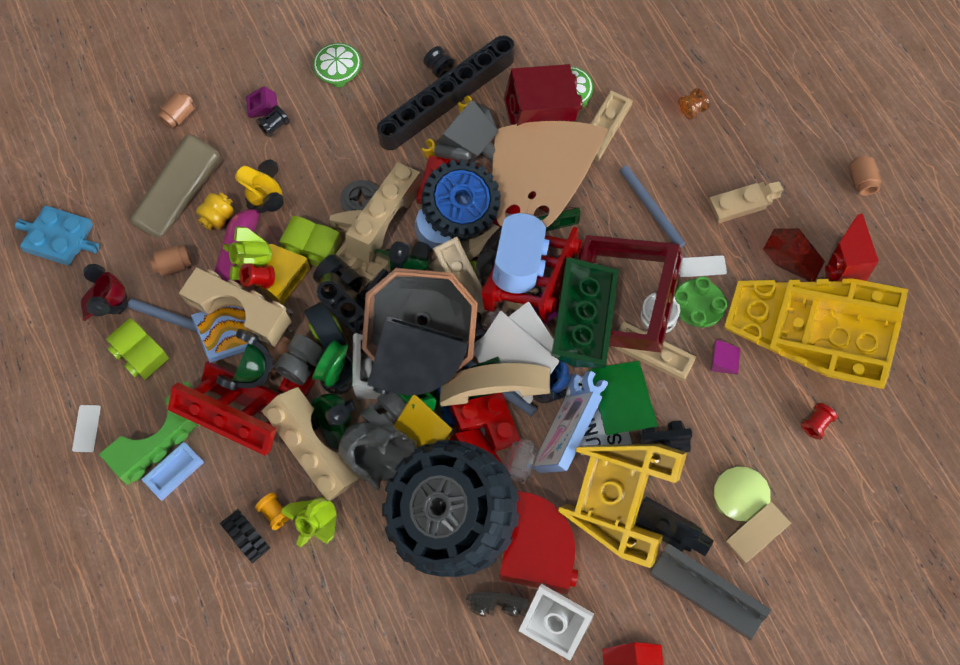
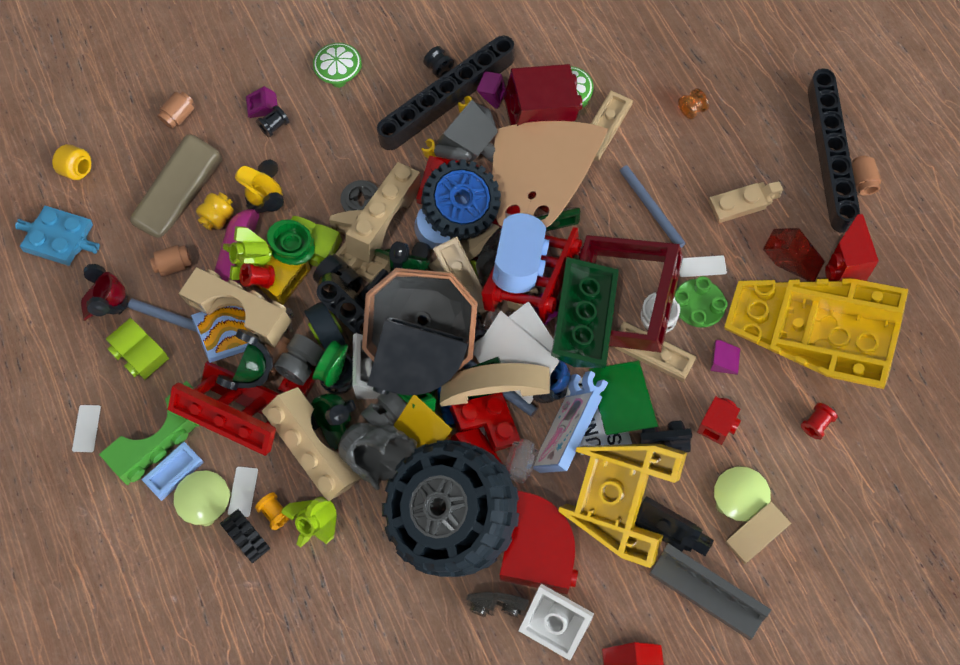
(71, 162): none -> yellow head
(201, 497): none -> yellowish green dish
(243, 490): none -> white sticker
(290, 242): none -> green piece
(492, 88): none -> magenta slope
(720, 420): none -> red brick
(823, 92): none -> black beam

